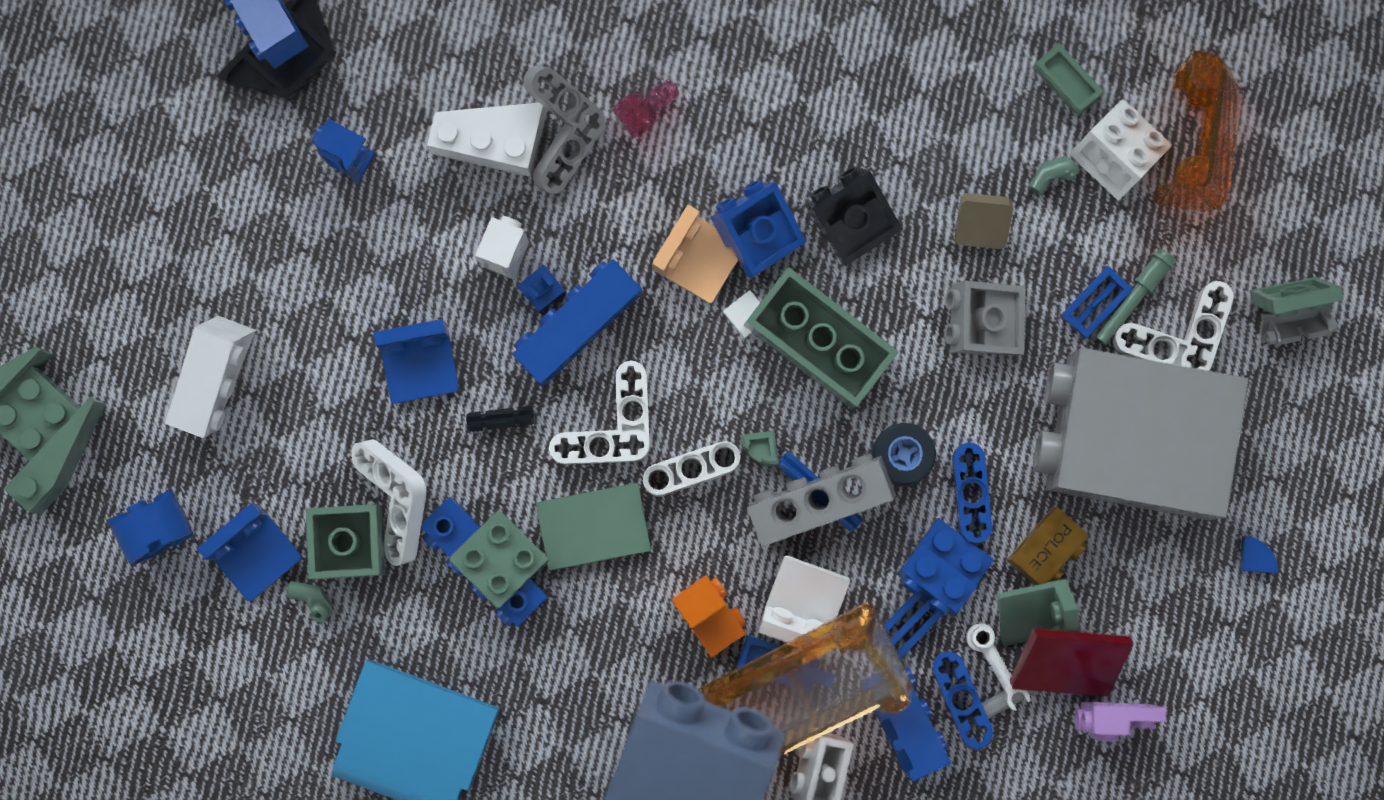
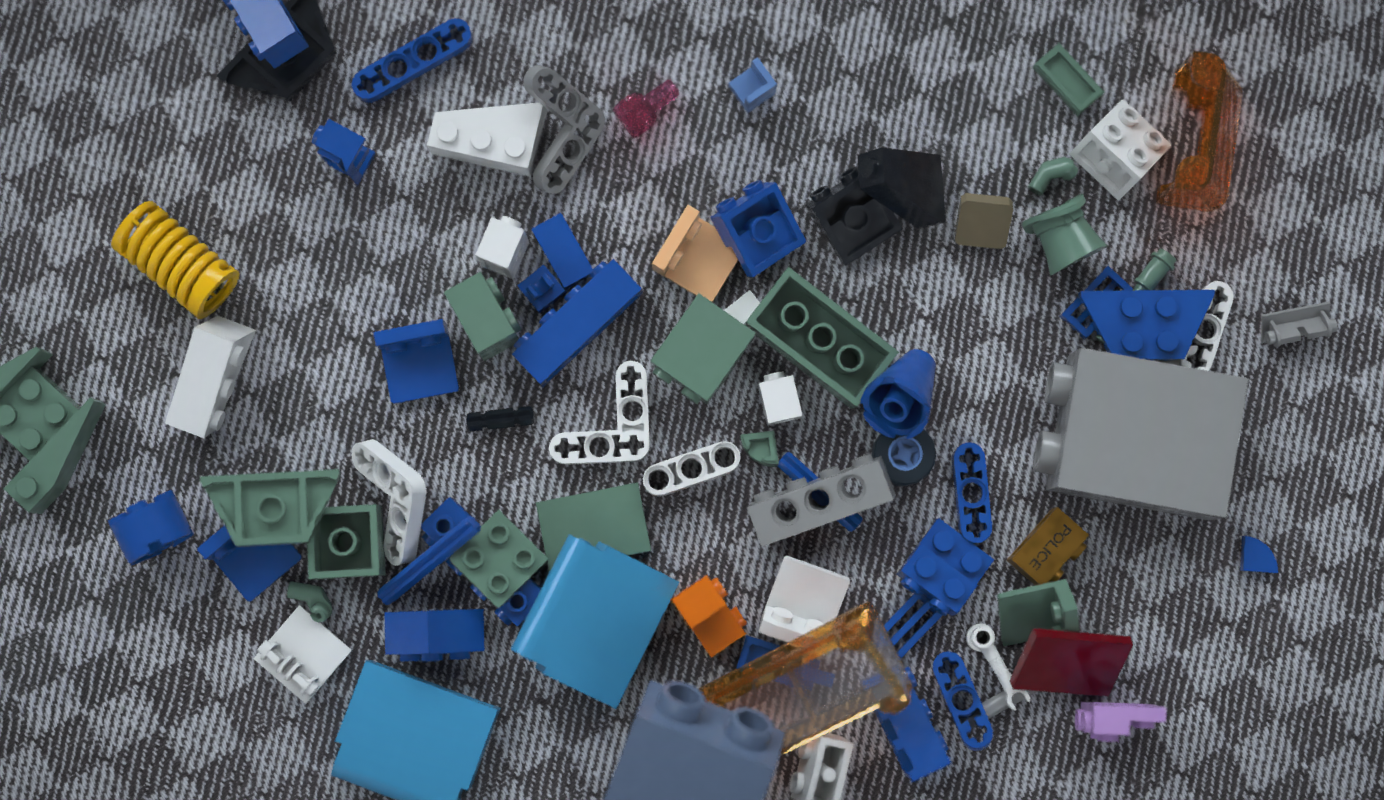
(174, 259): none -> yellow piece
(271, 506): none -> sand green wing
(302, 654): none -> white hinge
(409, 54): none -> blue beam
(429, 560): none -> blue axle
(432, 633): none -> blue brick
(482, 316): none -> sand green brick
(562, 250): none -> blue tile
(594, 619): none -> dark azure piece
(701, 350): none -> sand green brick
(753, 86): none -> medium blue panel
(779, 398): none -> white brick
(901, 396): none -> blue cone
(905, 183): none -> black slope
(986, 318): light grey plate -> none
(1065, 234): none -> sand green hat
(1147, 322): none -> blue wing
(1289, 297): sand green plate -> none

